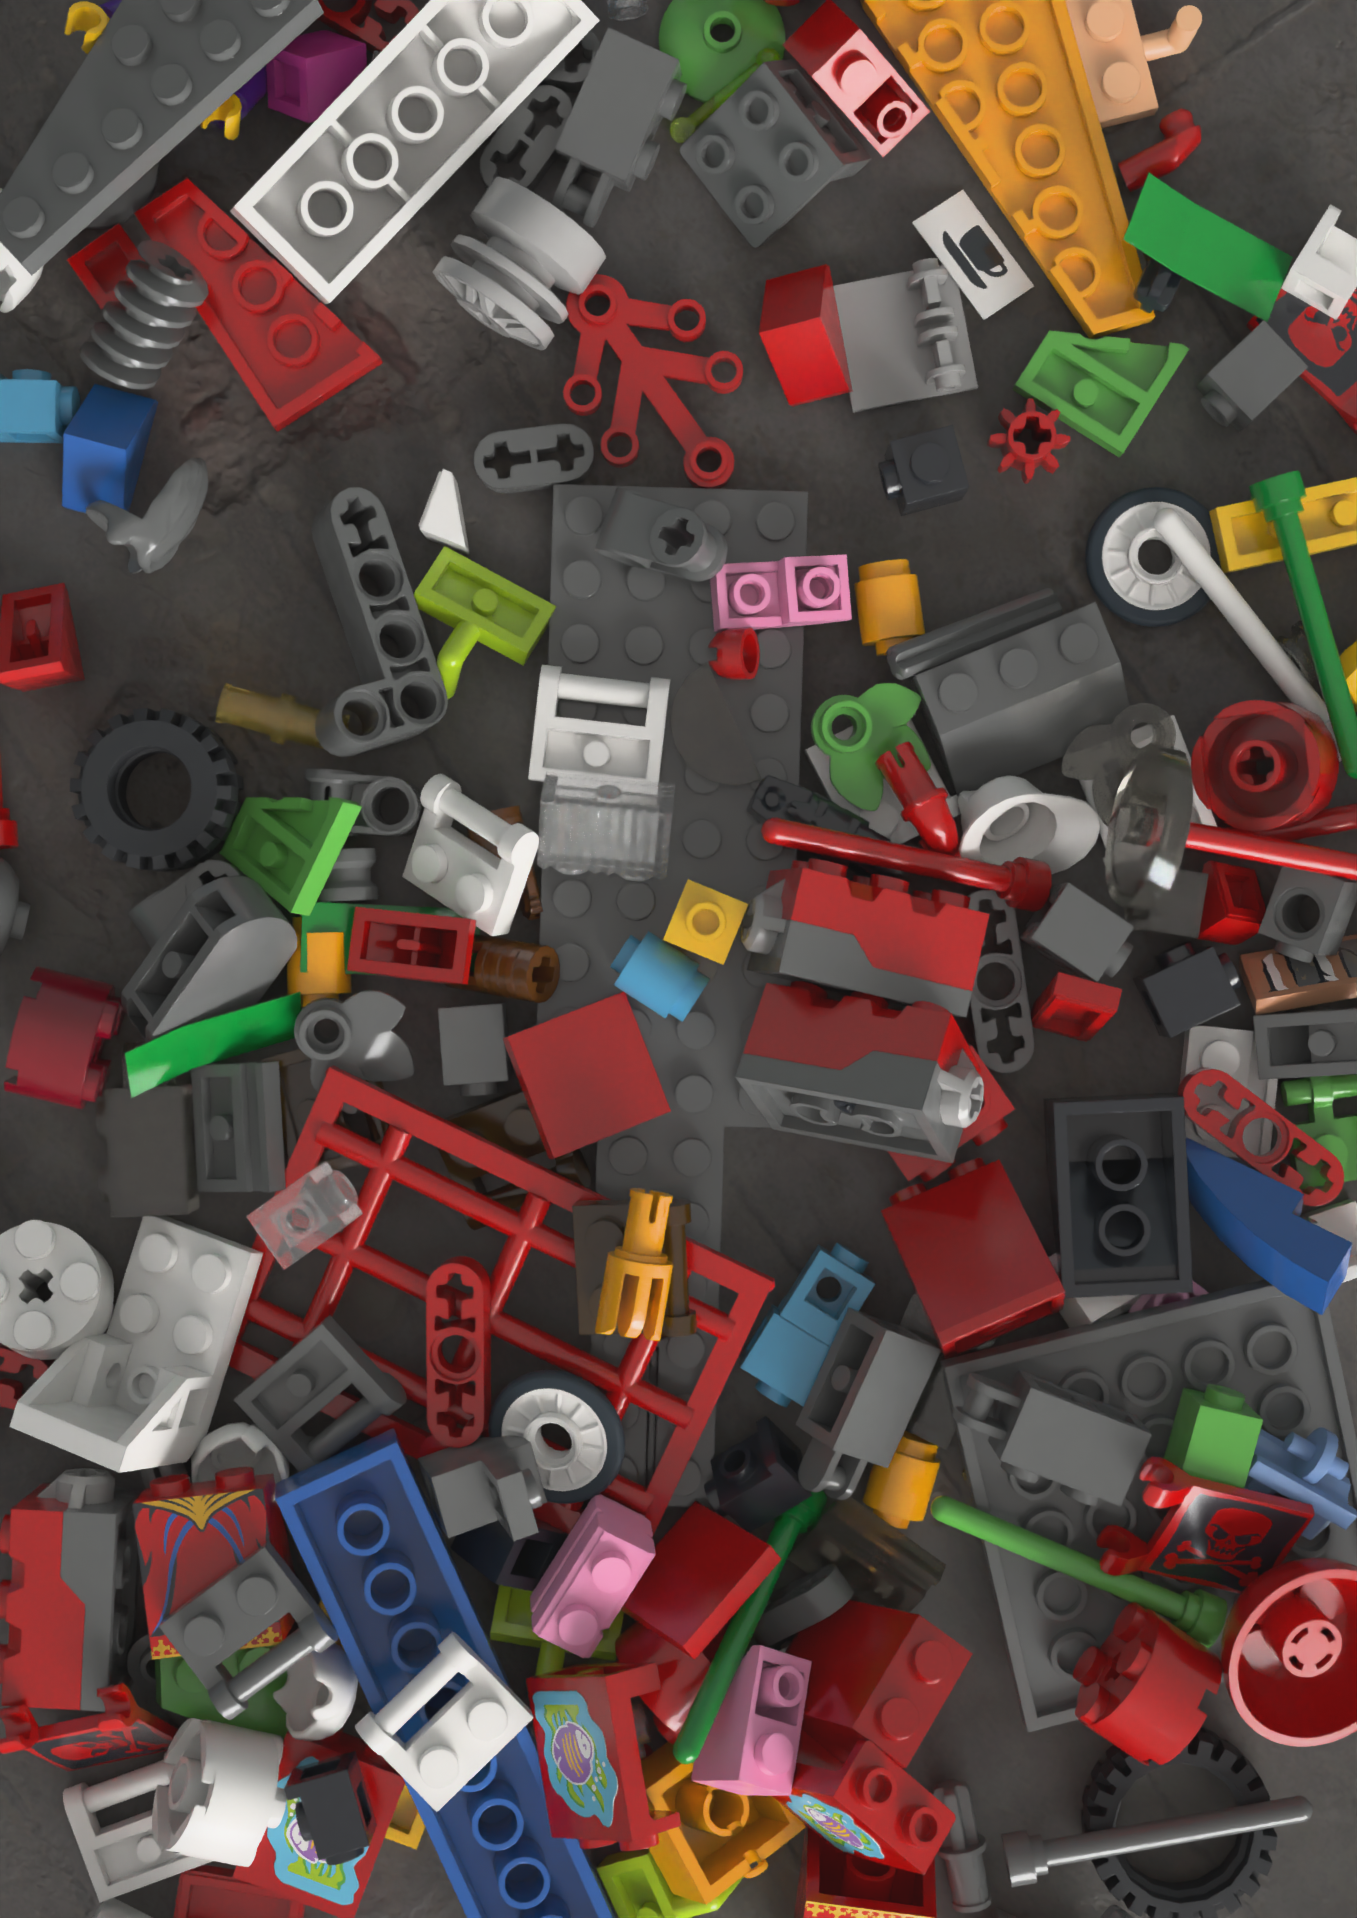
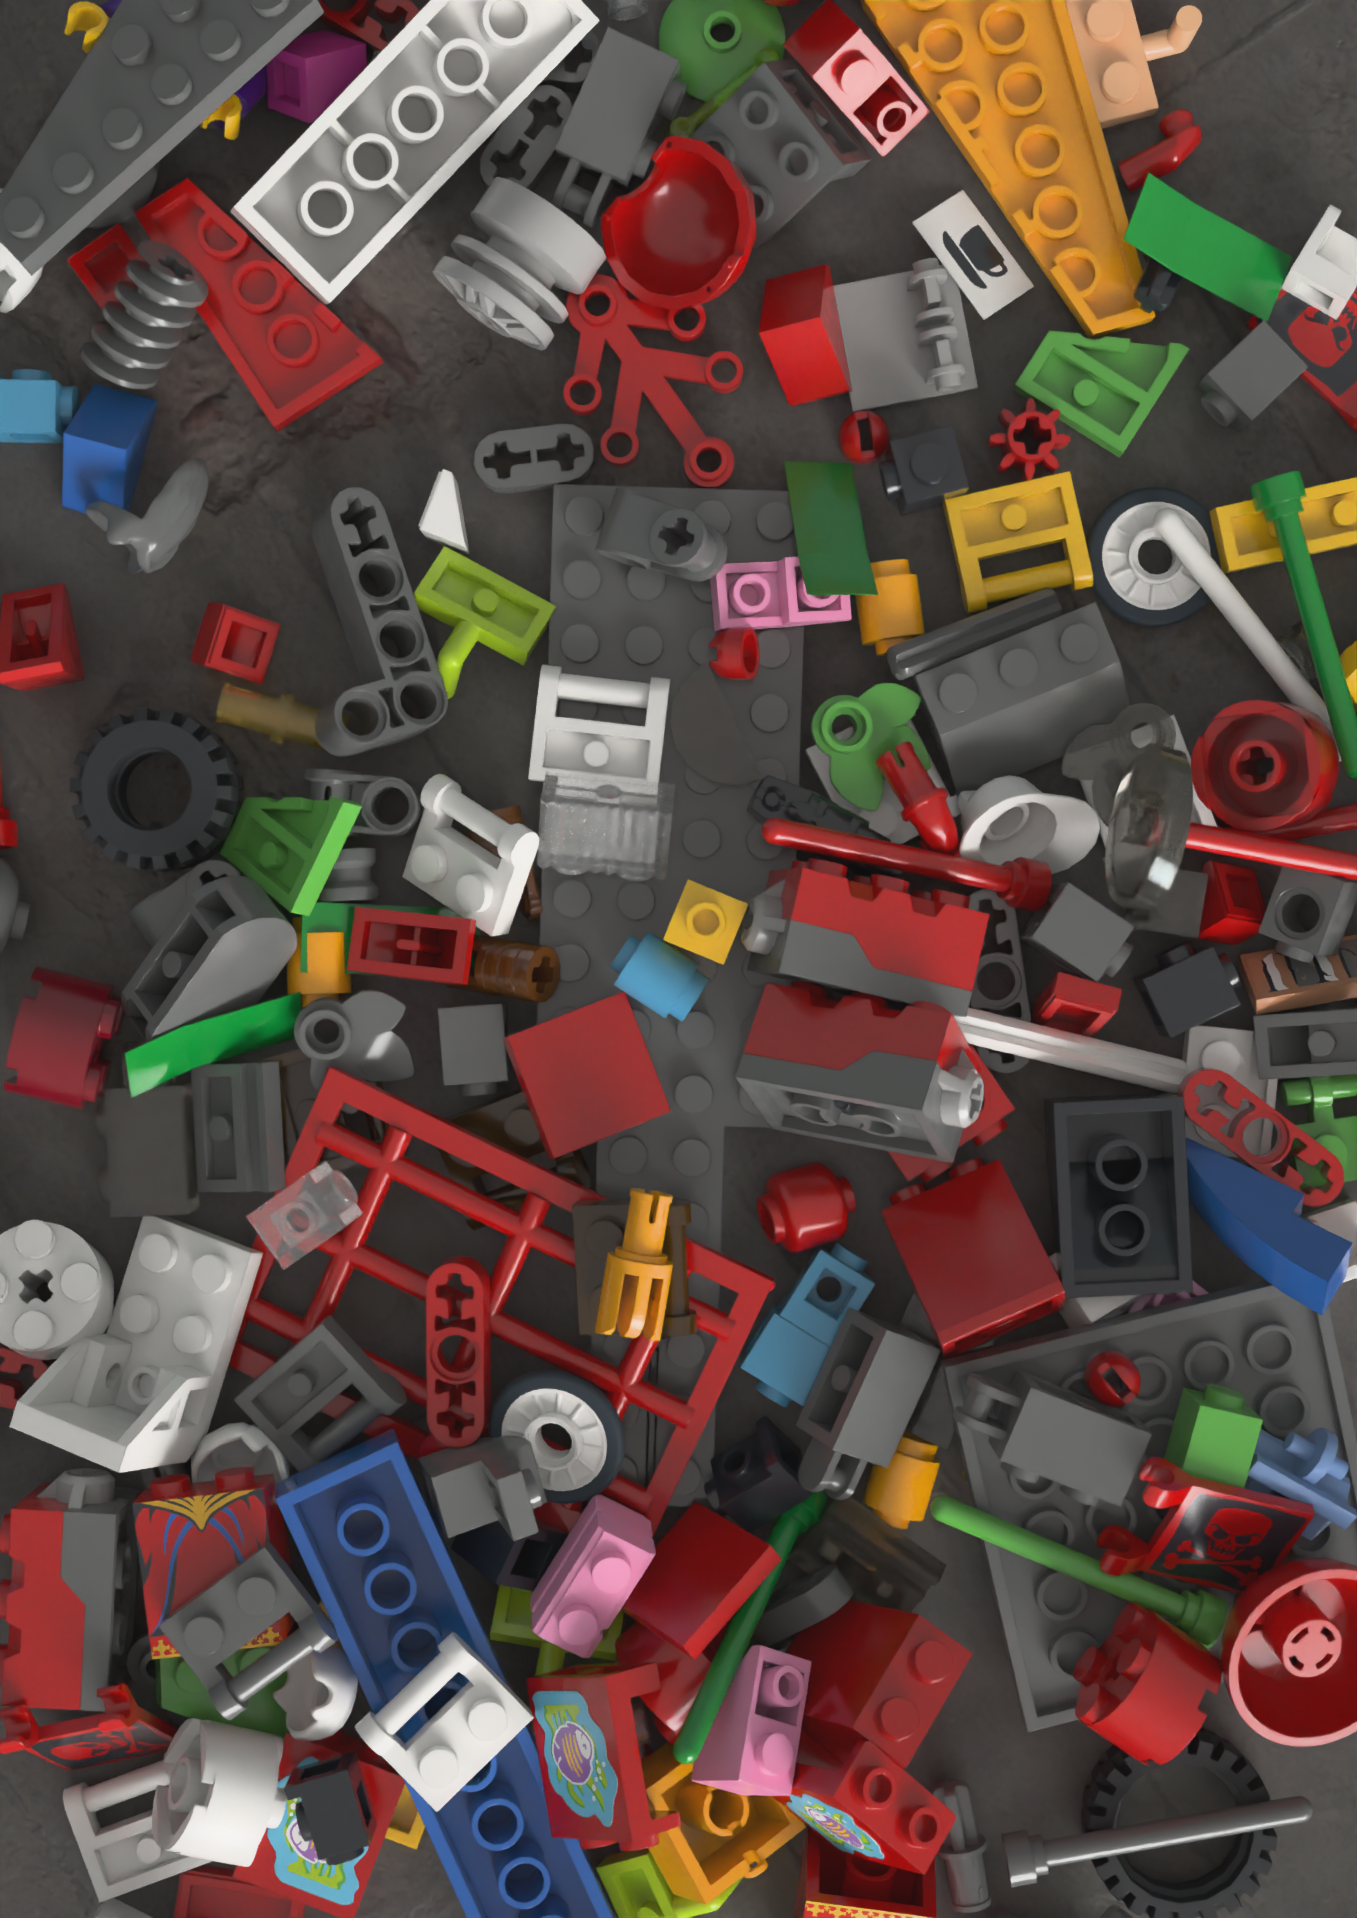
(235, 642): none -> red slope
(683, 229): none -> red cylinder
(805, 1207): none -> red head
(829, 528): none -> green sticker
(849, 437): none -> red hinge
(1014, 521): none -> yellow plate
(1072, 1050): none -> white axle
(1102, 1390): none -> red hinge

